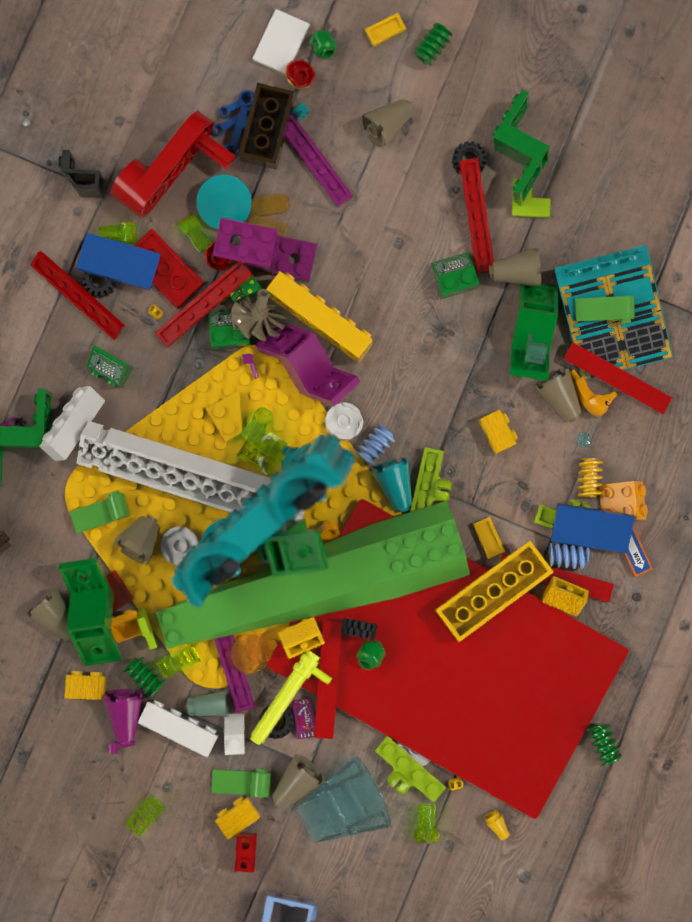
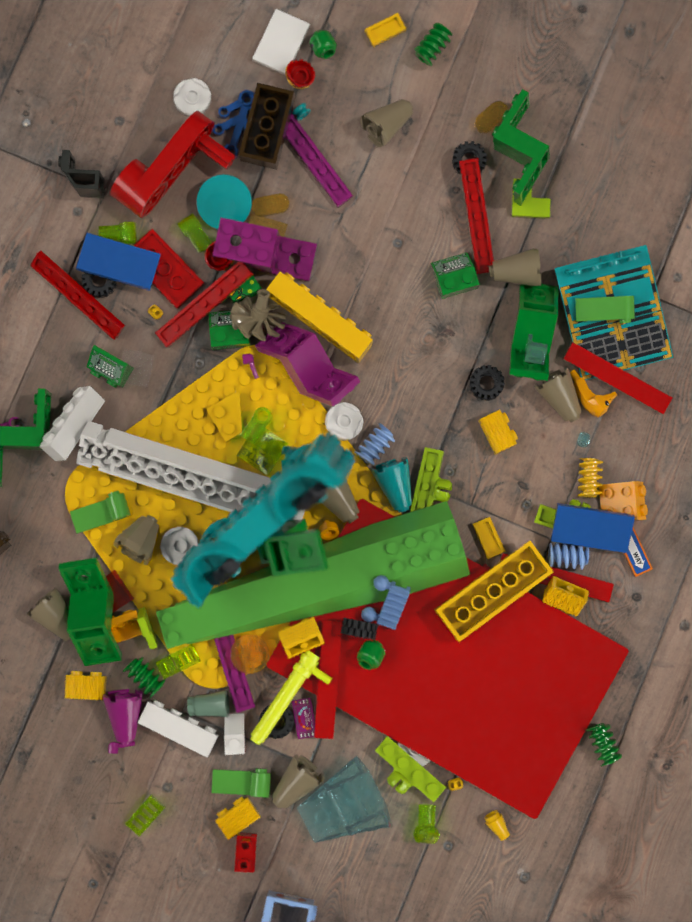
(192, 96): none -> white tile
(342, 503): none -> dark tan cone
(392, 606): none -> medium blue gear
(478, 390): none -> black tyre
(490, 117): none -> clear yellow tile

